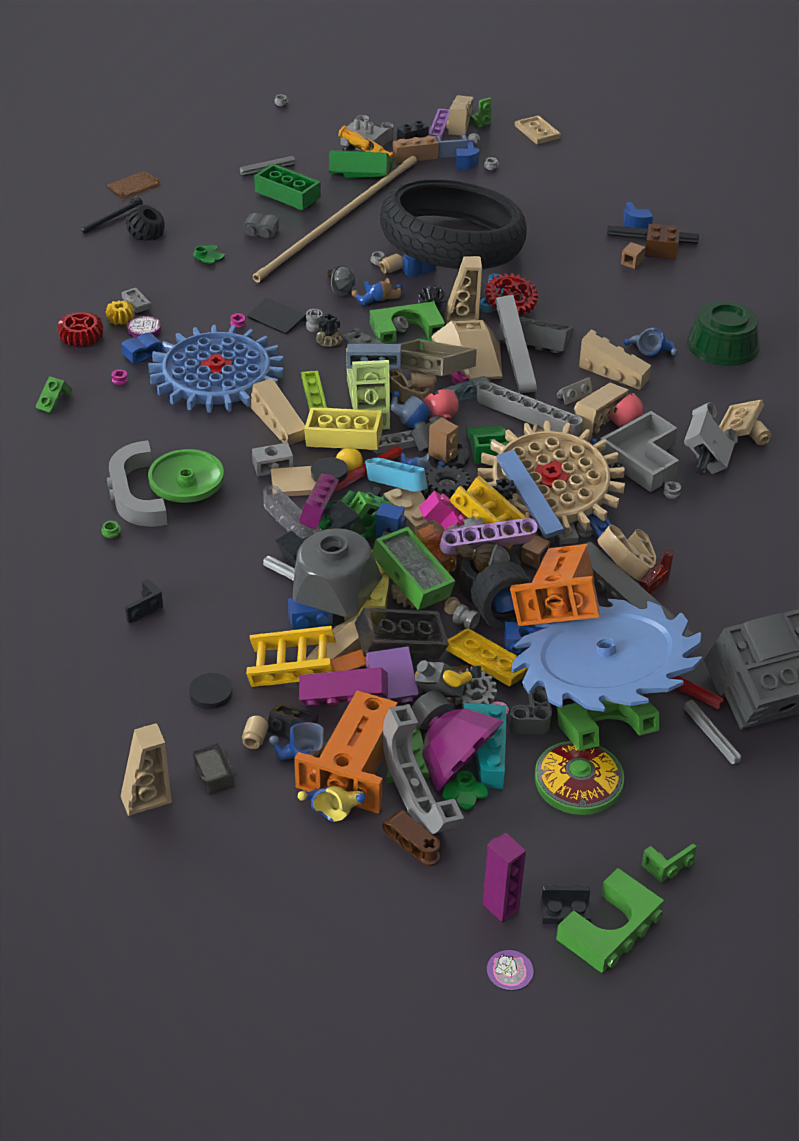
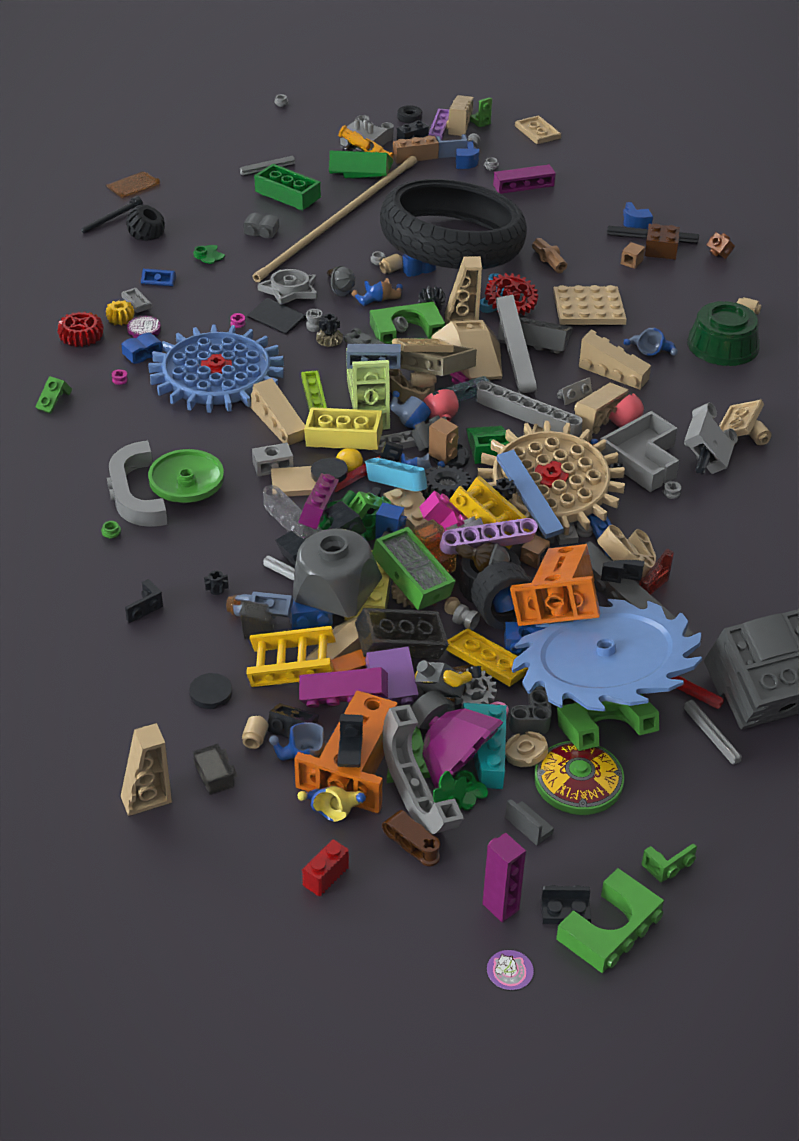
(158, 277): none -> blue slope
(216, 582): none -> black gear
(255, 619): none -> clear smoke brick
(278, 604): none -> sand blue plate
(289, 285): none -> light grey plate
(325, 867): none -> red brick
(350, 740): none -> black bracket
(391, 451): none -> black tile
(409, 114): none -> black tyre
(423, 345): none -> tan tile
(450, 789): none -> green plate
(524, 179): none -> magenta brick
(526, 749): none -> tan tile
(528, 821): none -> dark grey panel
(549, 254): none -> medium nougat piece
(589, 305): none -> tan plate
(627, 569): none -> black slope
(720, 245): none -> dark orange brick
(750, 303): none -> tan brick

